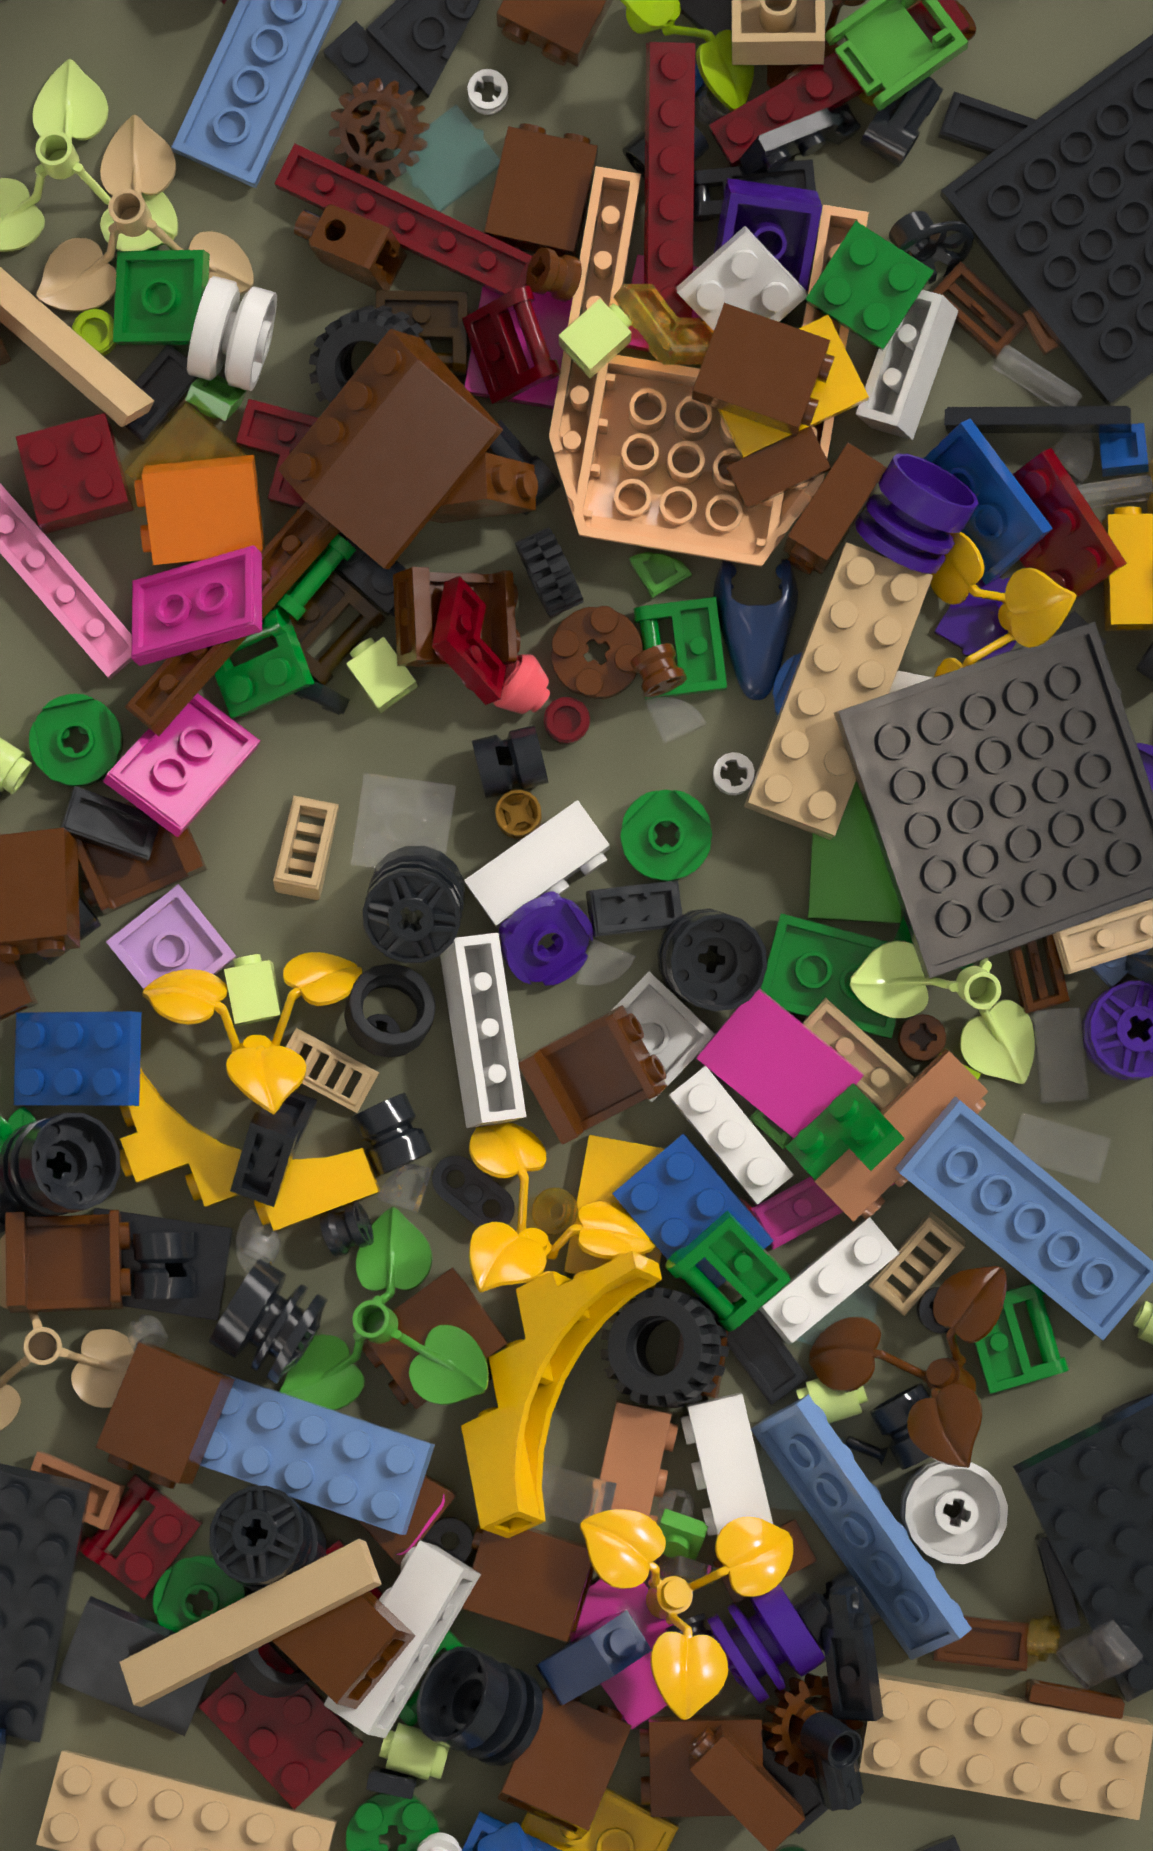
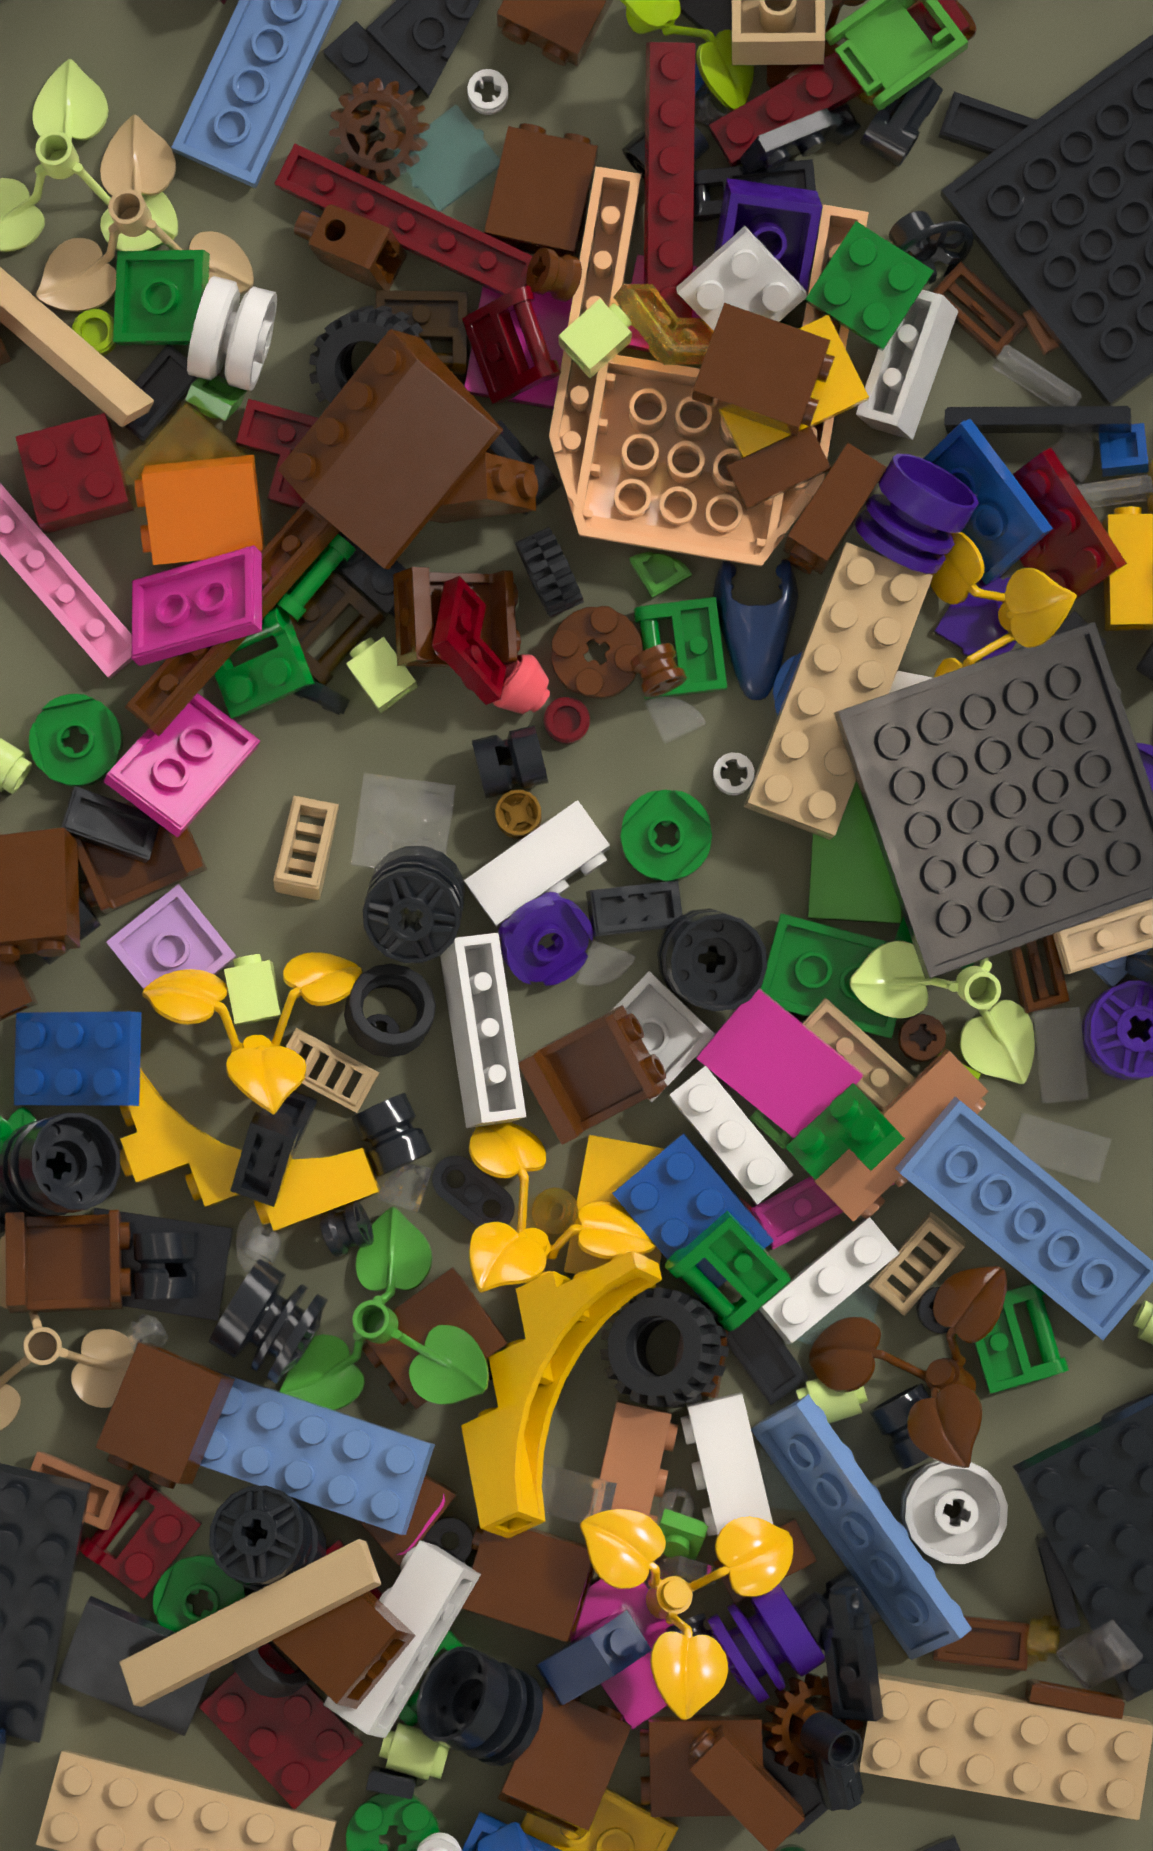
(866, 1448): black piece -> none

